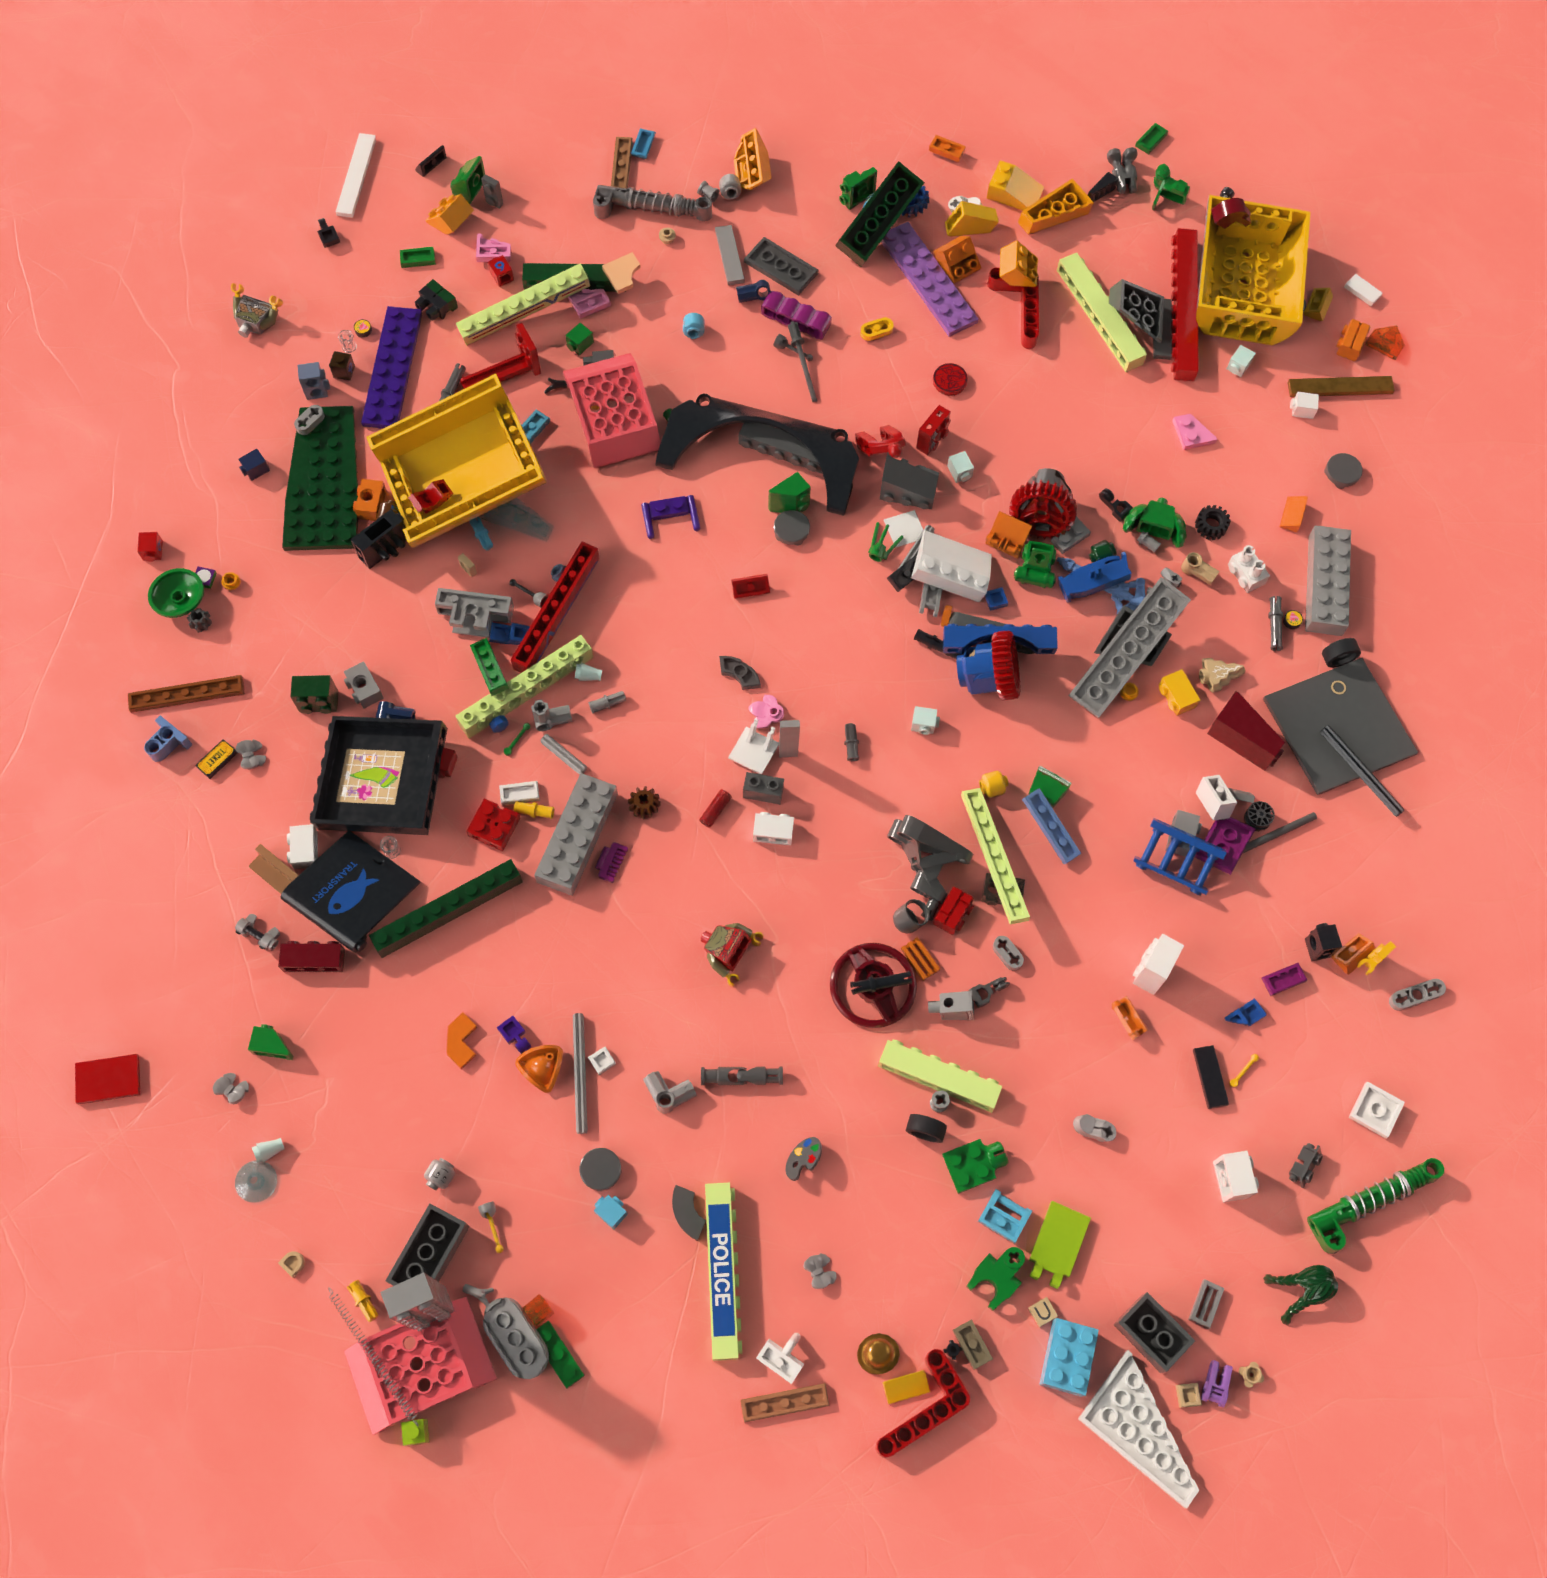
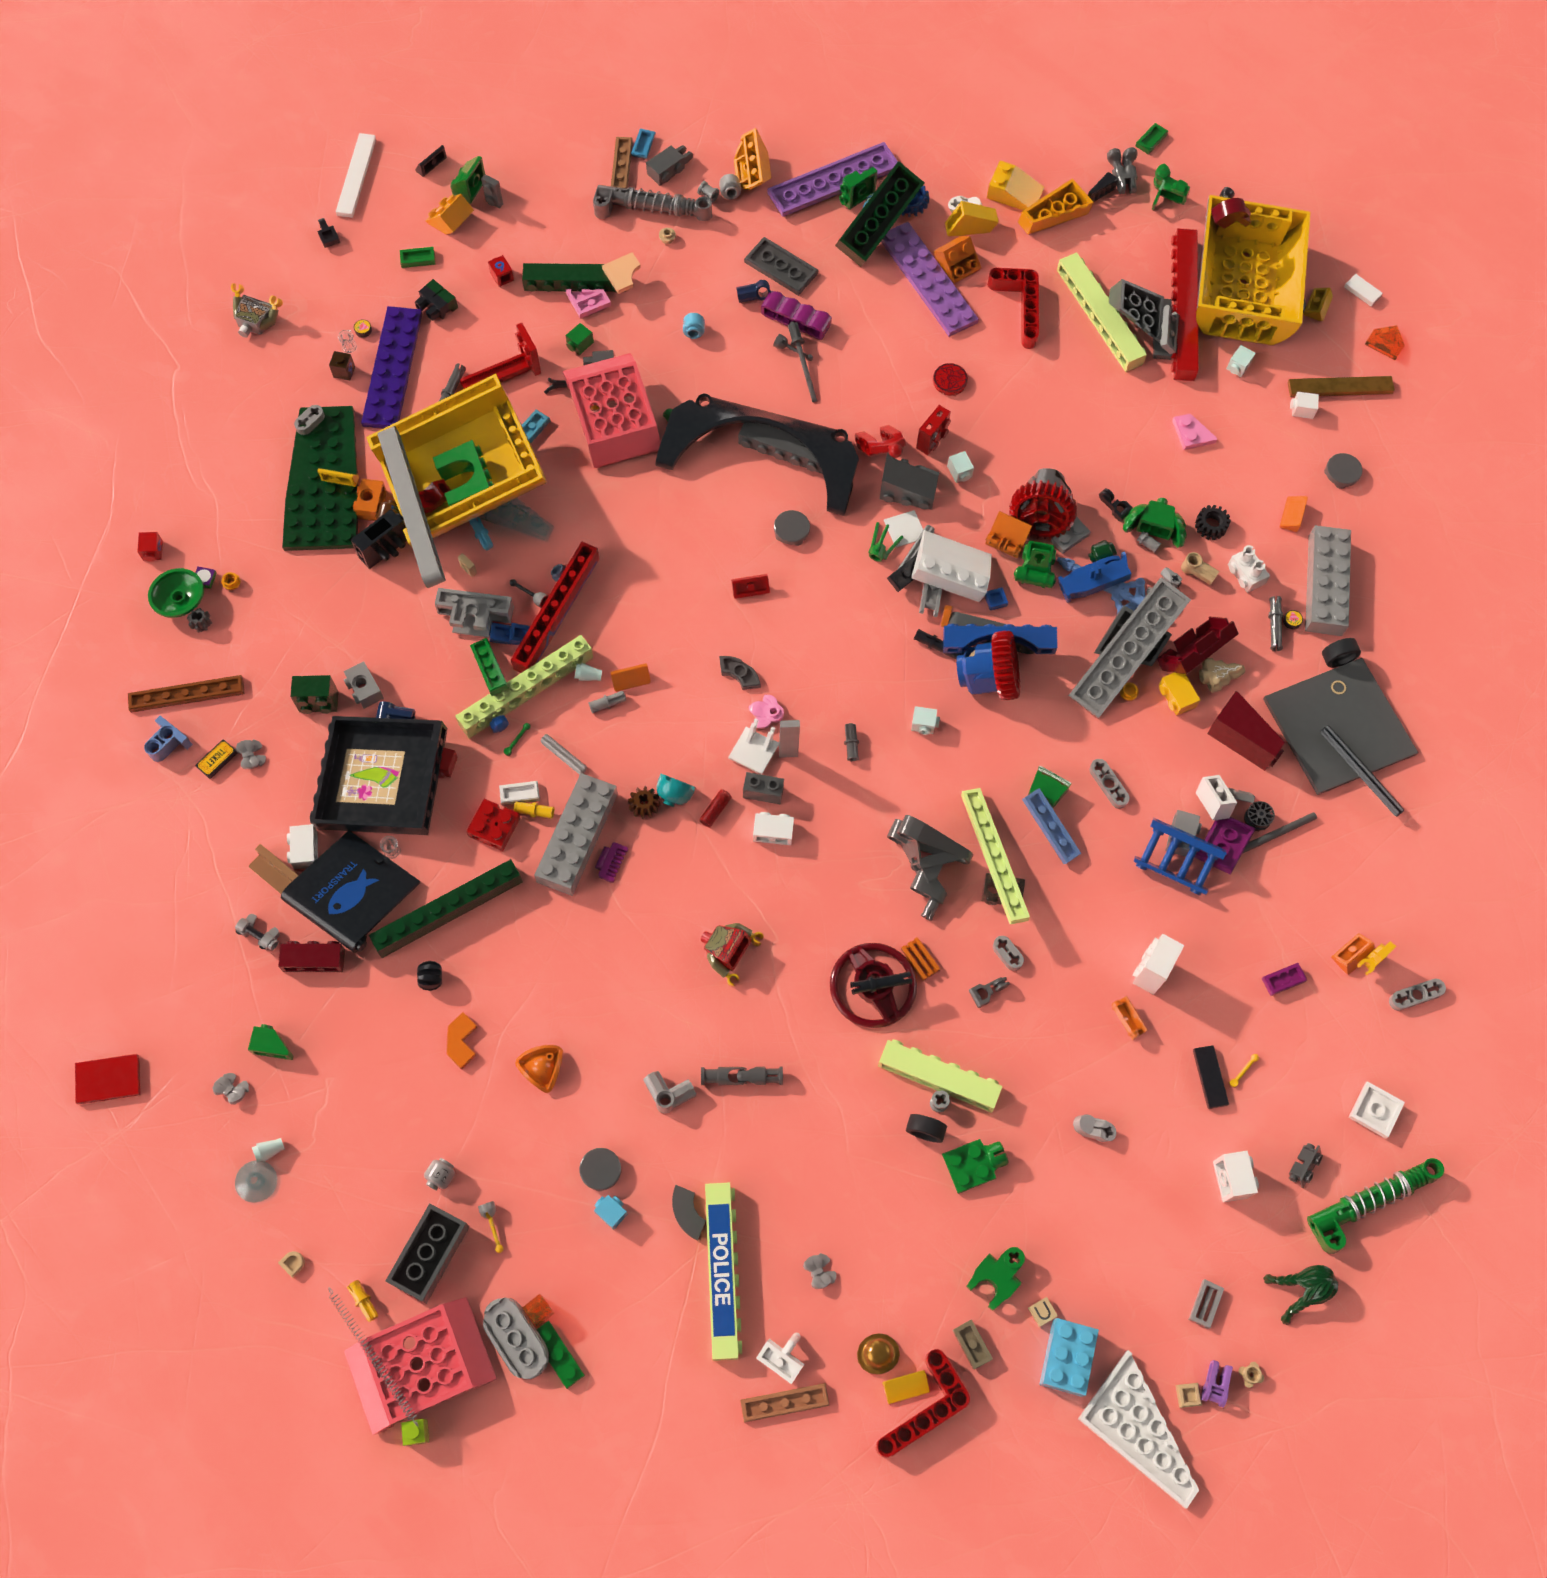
(253, 465): dark blue brick -> none
(313, 380): sand blue brick -> none
(338, 477): none -> yellow slope
(411, 507): none -> light grey beam
(418, 1302): brick -> none
(429, 975): none -> black piece
(461, 460): none -> green arch
(478, 1293): light grey bar -> none
(490, 249): bright pink wing -> none
(512, 1031): dark purple plate -> none
(523, 304): yellowish green brick -> none
(547, 718): light grey piece -> none
(580, 1073): light grey axle -> none
(602, 1060): white tile -> none
(630, 677): none -> orange slope
(667, 509): dark purple plate -> none
(668, 163): none -> dark grey hinge
(673, 790): none -> teal cylinder
(729, 255): light grey tile -> none
(790, 495): green slope -> none
(806, 1154): dark grey piece -> none
(826, 180): none -> medium lavender plate
(875, 329): yellow plate -> none
(906, 920): dark grey helmet -> none
(947, 148): orange plate -> none
(952, 1350): black piece -> none
(953, 911): red brick -> none
(961, 1006): light grey torso -> none
(993, 784): yellow head -> none
(1001, 1221): medium azure plate -> none
(1018, 265): light orange slope -> none
(1058, 1242): lime tile -> none
(1121, 792): none -> light grey beam
(1154, 1332): dark grey brick -> none
(1169, 330): none -> light grey hinge
(1197, 647): none -> dark red piece
(1247, 1014): blue slope -> none
(1323, 942): black brick -> none
(1353, 339): orange brick -> none

